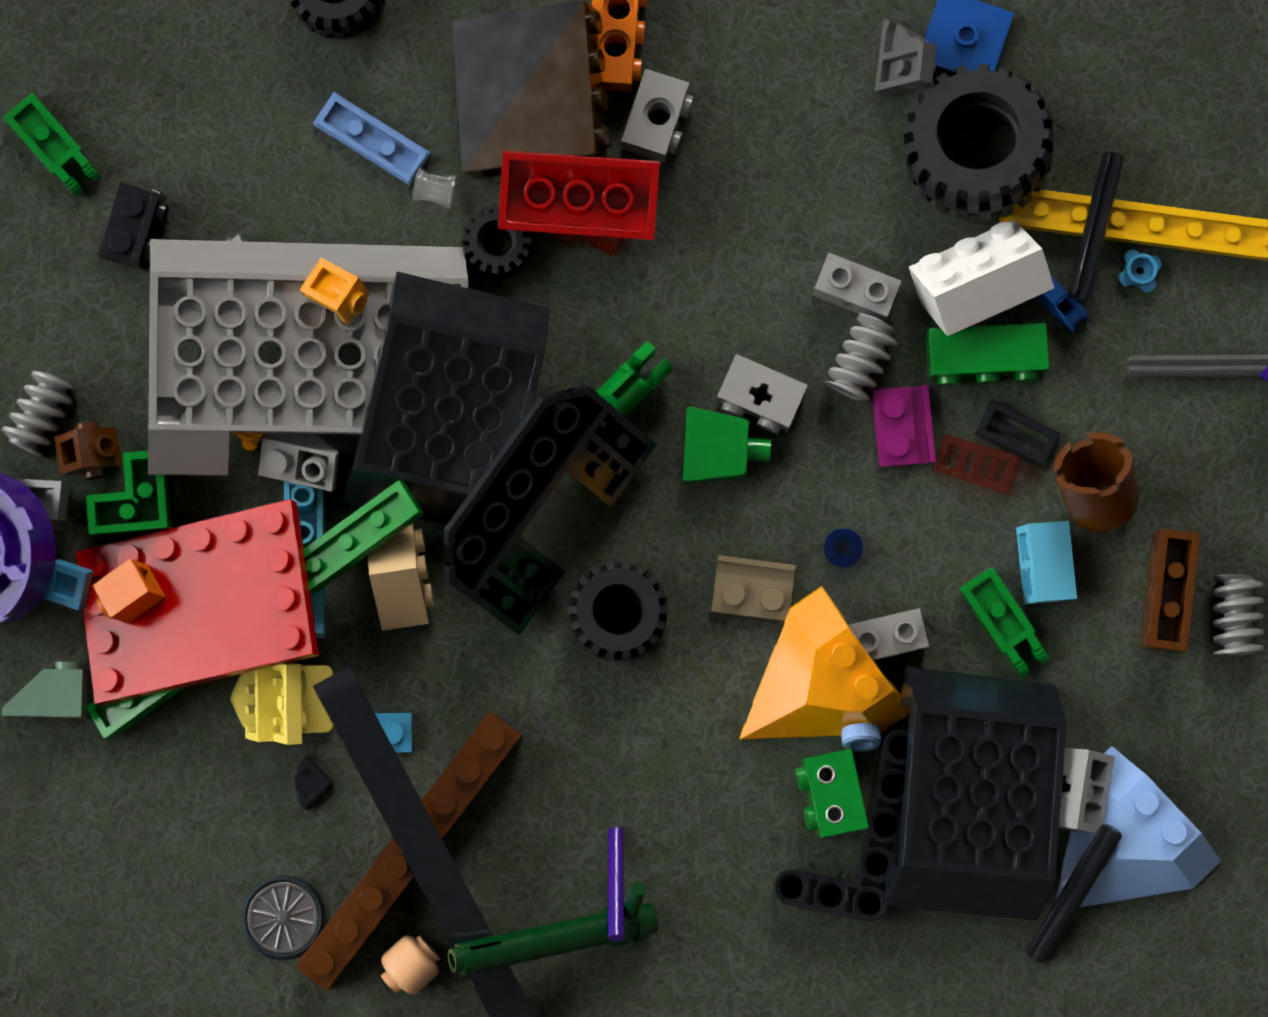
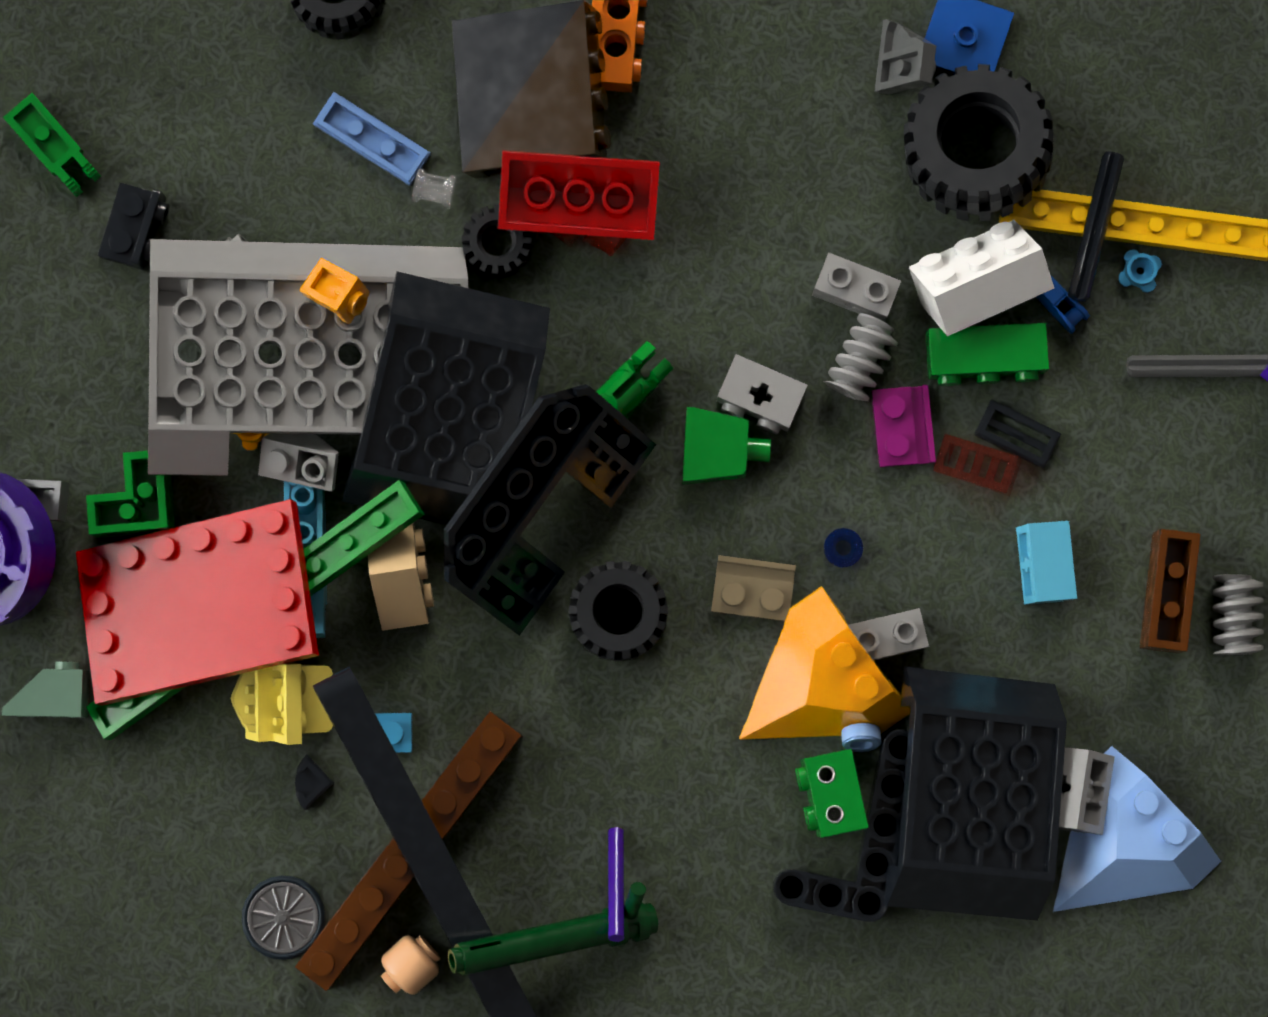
(38, 412): light grey piece -> none
(69, 585): dark azure plate -> none
(88, 451): reddish brown brick -> none
(128, 591): orange brick -> none
(657, 93): light grey brick -> none
(1002, 618): green hinge -> none
(1073, 893): black axle -> none
(1098, 482): reddish brown cylinder -> none

